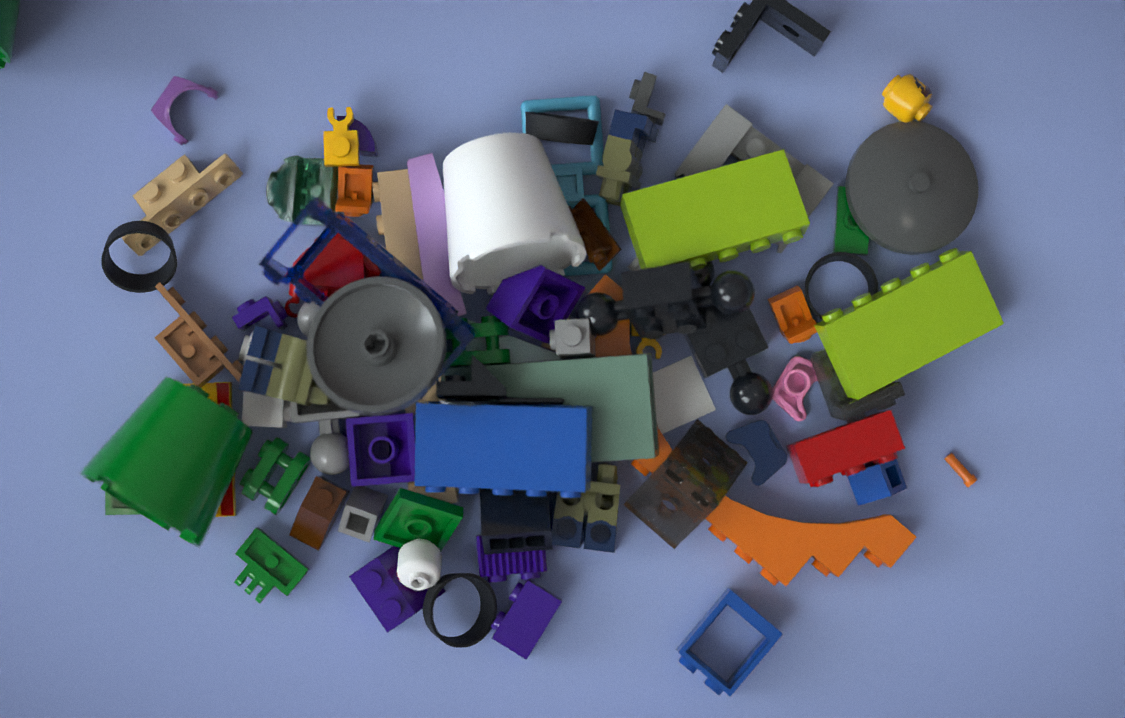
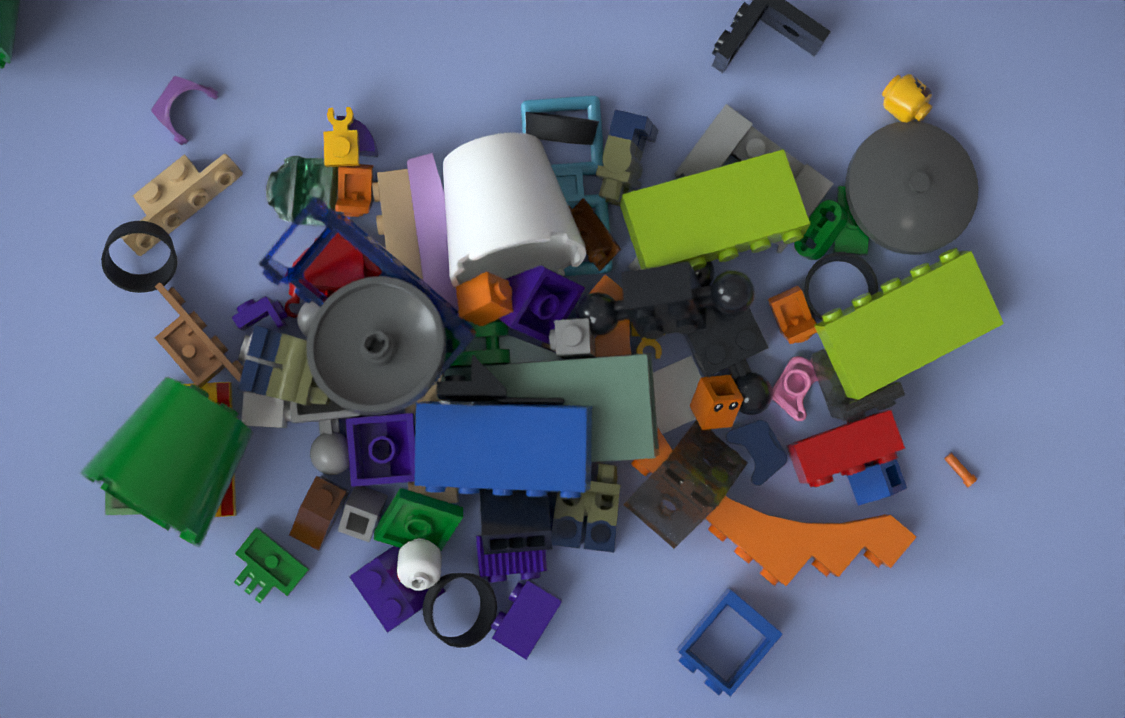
(256, 481): green brick -> none
(484, 298): none -> orange brick
(641, 93): dark grey bracket -> none
(716, 402): none -> orange brick
(822, 230): none -> green beam

